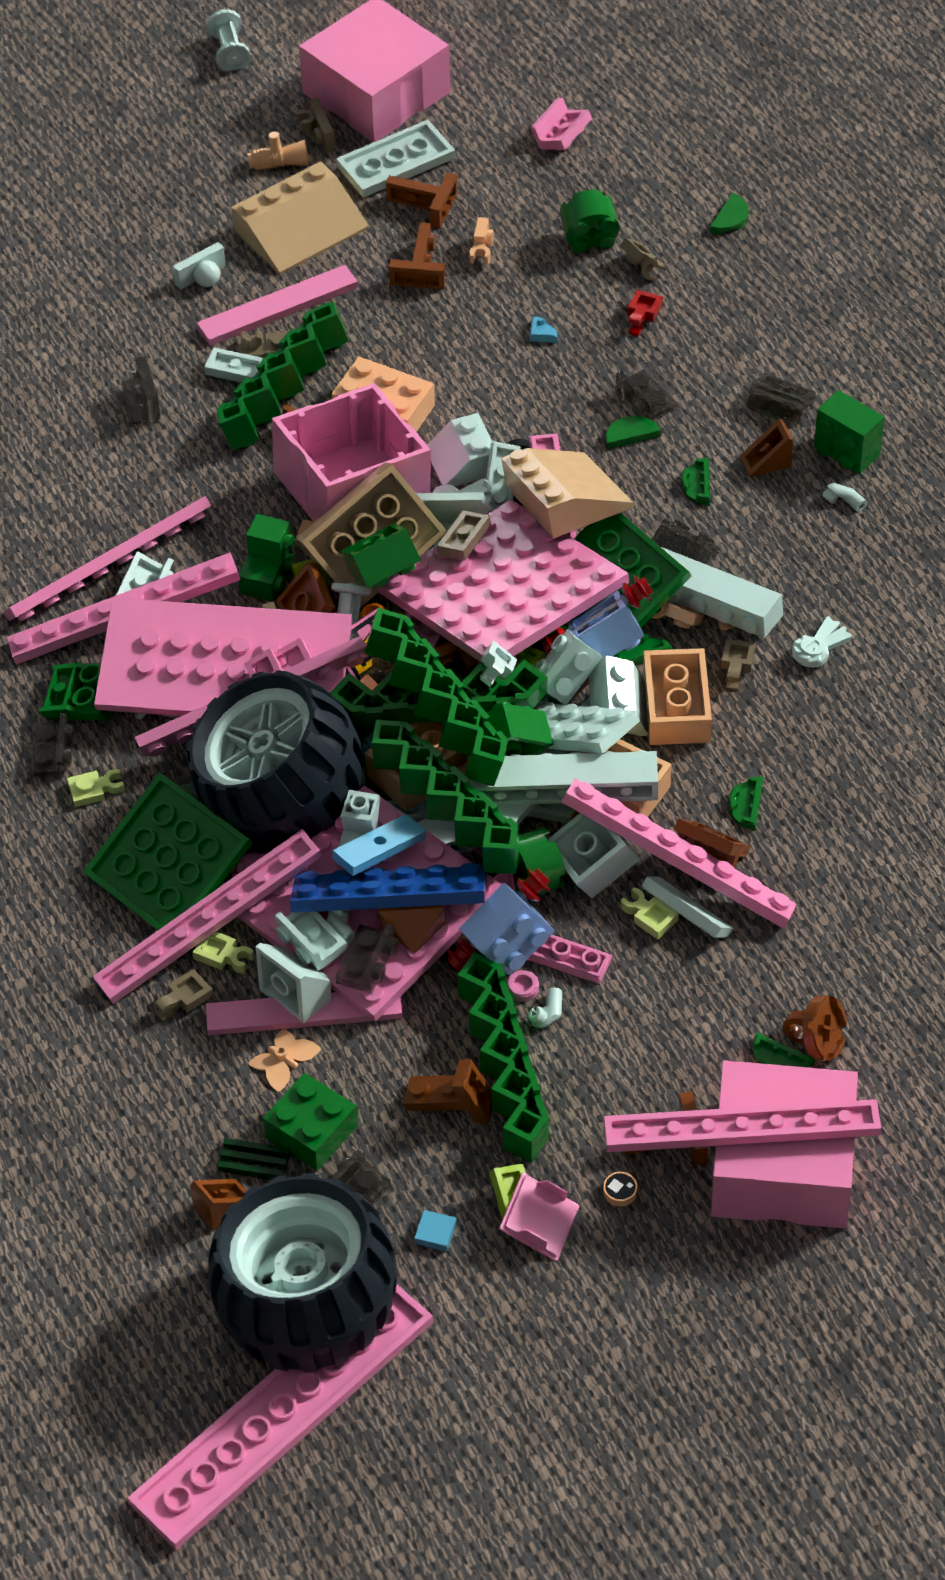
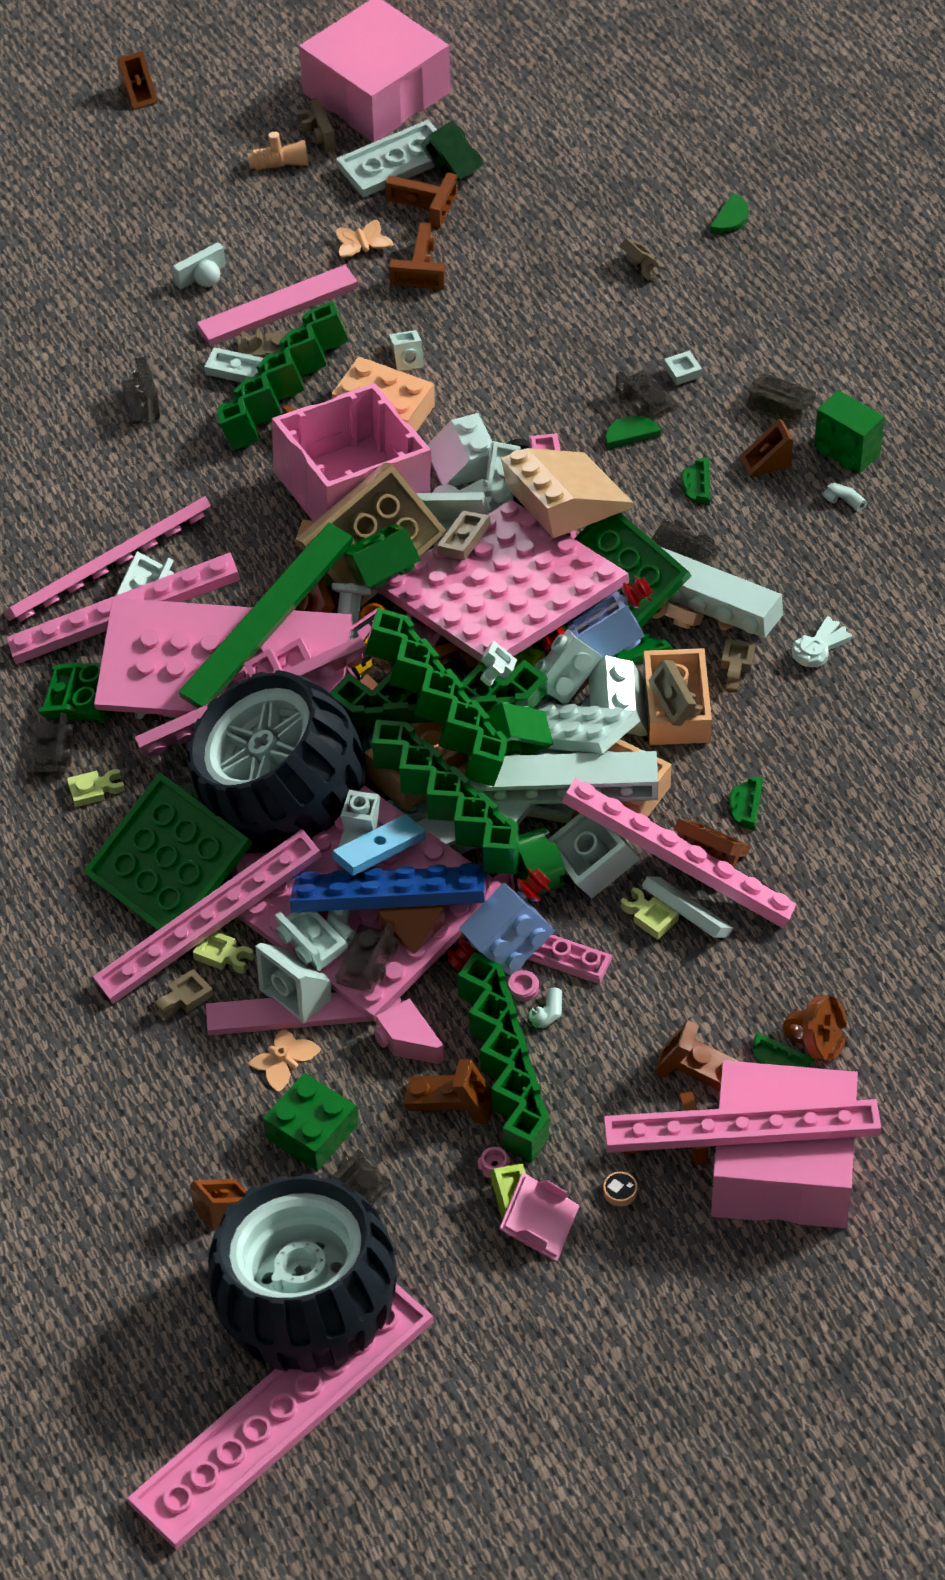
(136, 80): none -> dark orange slope
(225, 27): light aqua hose -> none
(256, 1148): dark green tile -> none
(266, 616): none -> green tile
(267, 559): green brick -> none
(298, 218): tan slope -> none
(354, 241): none -> light nougat piece
(407, 350): none -> light aqua bracket
(408, 1034): none -> bright pink slope
(435, 1230): medium azure tile -> none
(452, 152): none -> dark green brick
(482, 238): light nougat plate -> none
(491, 1155): none -> bright pink plate
(541, 331): medium azure tile -> none
(559, 126): bright pink bracket -> none
(589, 221): green brick -> none
(641, 308): red plate -> none
(673, 693): none -> dark tan plate
(682, 367): none -> light aqua plate
(691, 1057): none -> dark orange bracket

